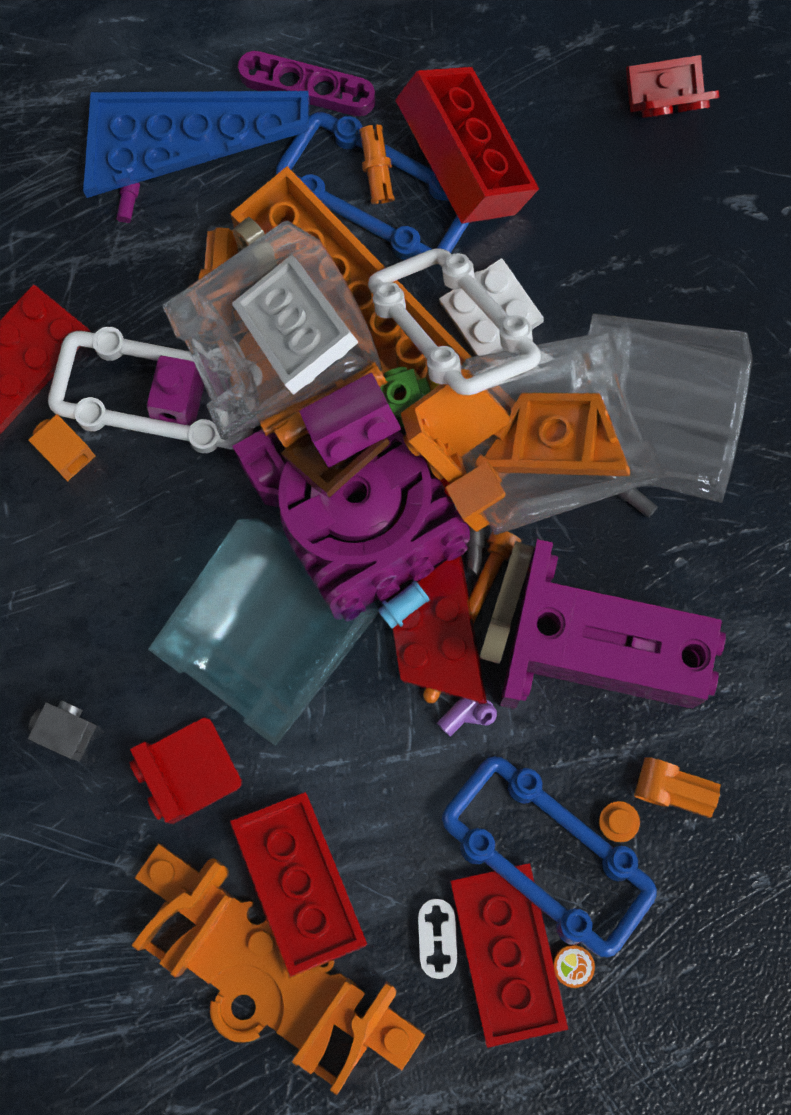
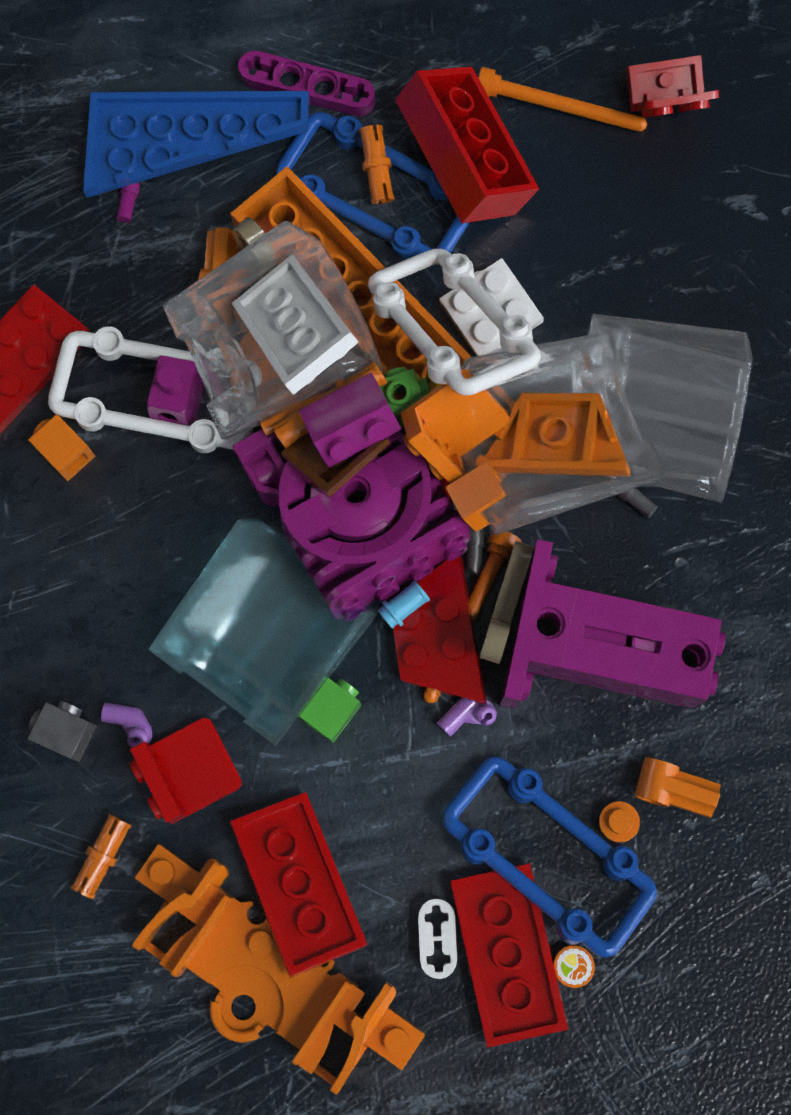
(101, 856): none -> orange pin
(132, 720): none -> medium lavender arm
(331, 708): none -> bright green brick
(495, 85): none -> orange piece

